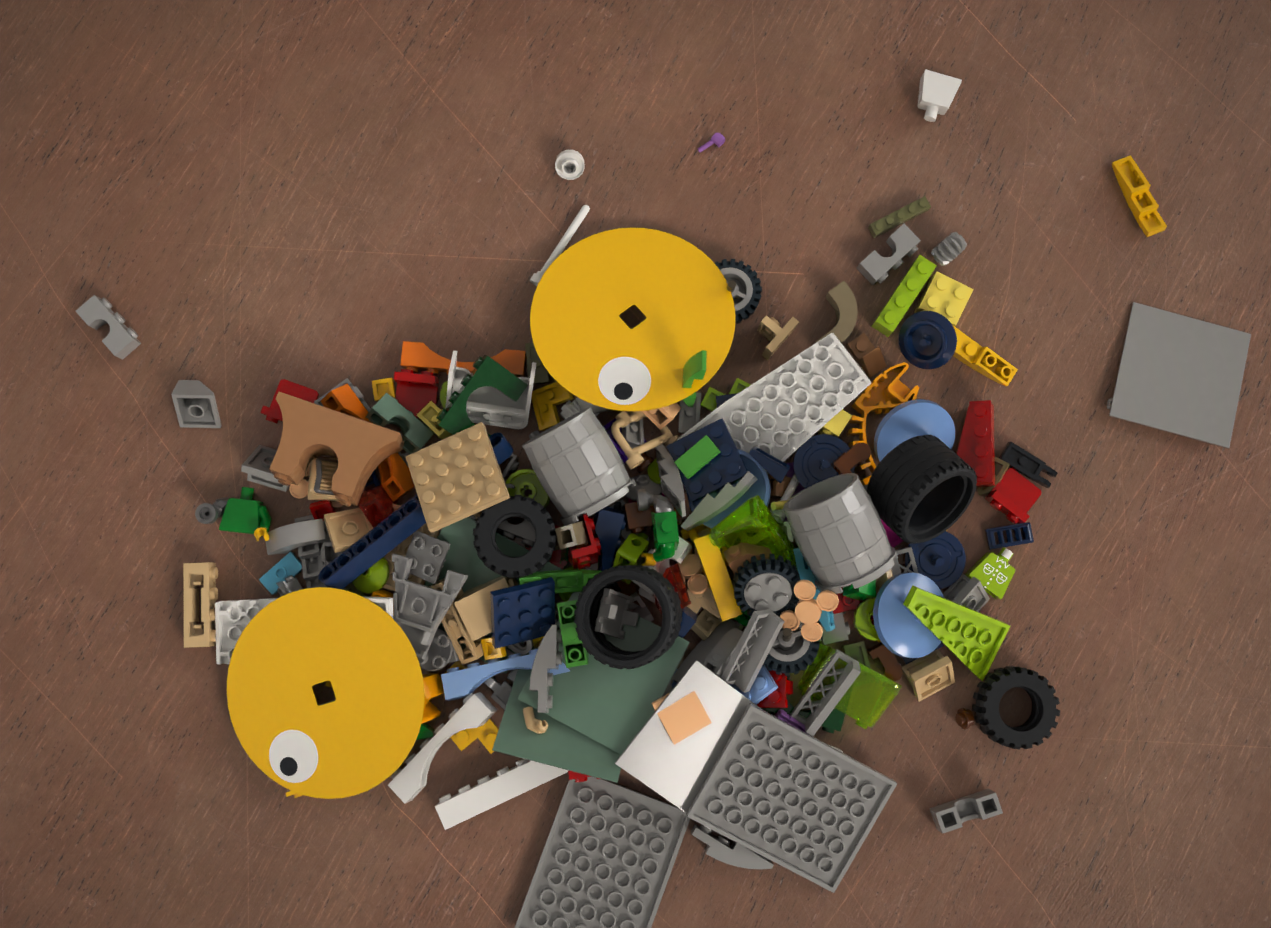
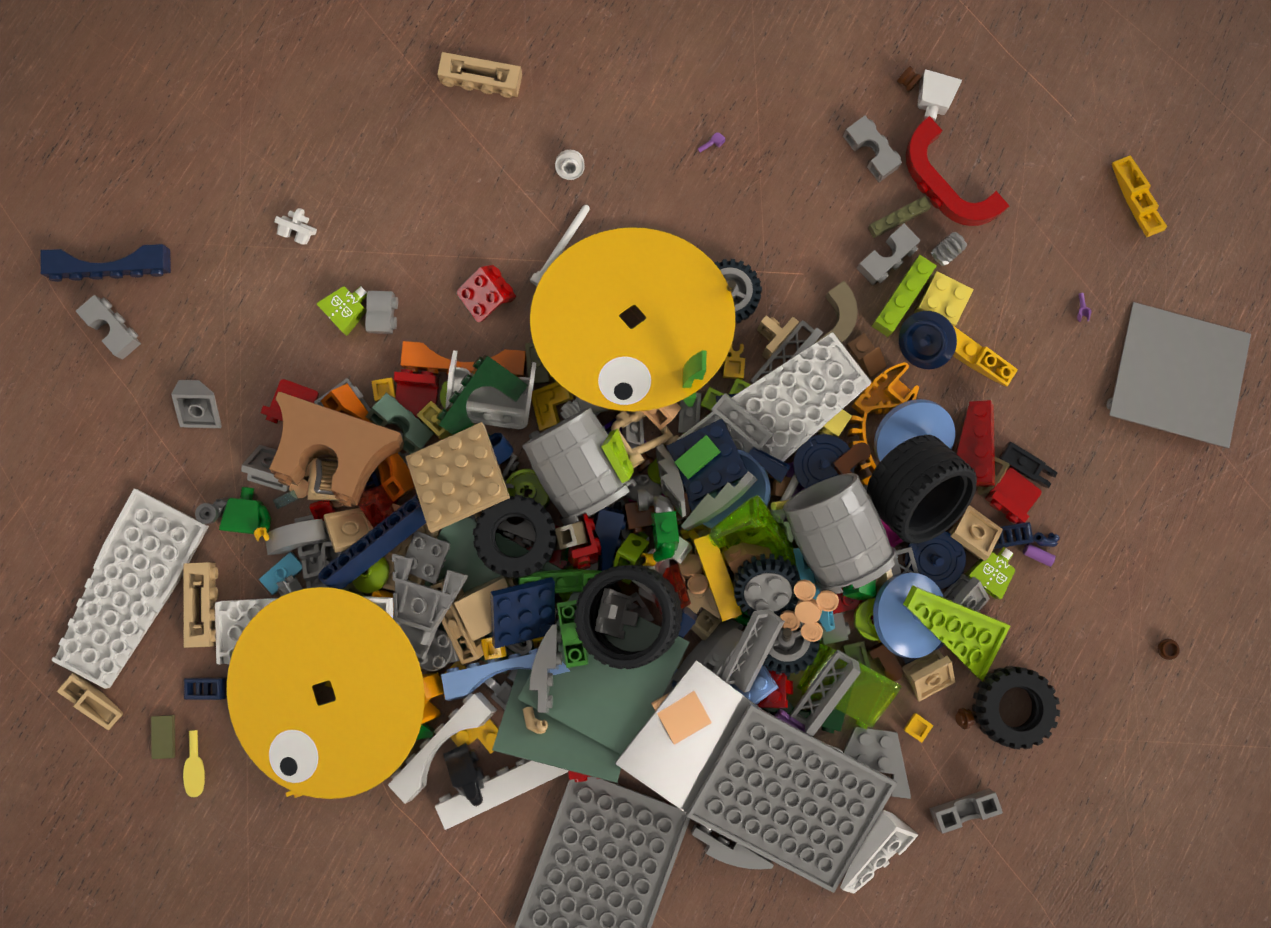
(90, 701): none -> tan slope
(128, 587): none -> white wing
(146, 260): none -> dark blue arch
(163, 737): none -> olive tile
(193, 769): none -> light yellow piece
(219, 688): none -> dark blue slope
(285, 499): none -> clear light blue piece
(286, 225): none -> white hips
(344, 308): none -> lime torso
(380, 312): none -> light grey brick
(451, 74): none -> tan brick
(465, 773): none -> black hinge
(485, 292): none -> red bracket
(617, 455): none -> lime wing
(734, 365): none -> yellow plate
(742, 421): none -> light grey plate
(815, 335): none -> light grey fence
(863, 134): none -> light grey arch
(882, 753): none -> light grey wing
(884, 840): none -> white wedge
(909, 79): none -> reddish brown wheel
(918, 727): none -> yellow plate
(938, 190): none -> red arch
(976, 533): none -> tan bracket
(1039, 555): none -> medium lavender axle
(1051, 541): none -> dark blue arm
(1083, 311): none -> medium lavender hand
(1168, 649): none -> reddish brown plate

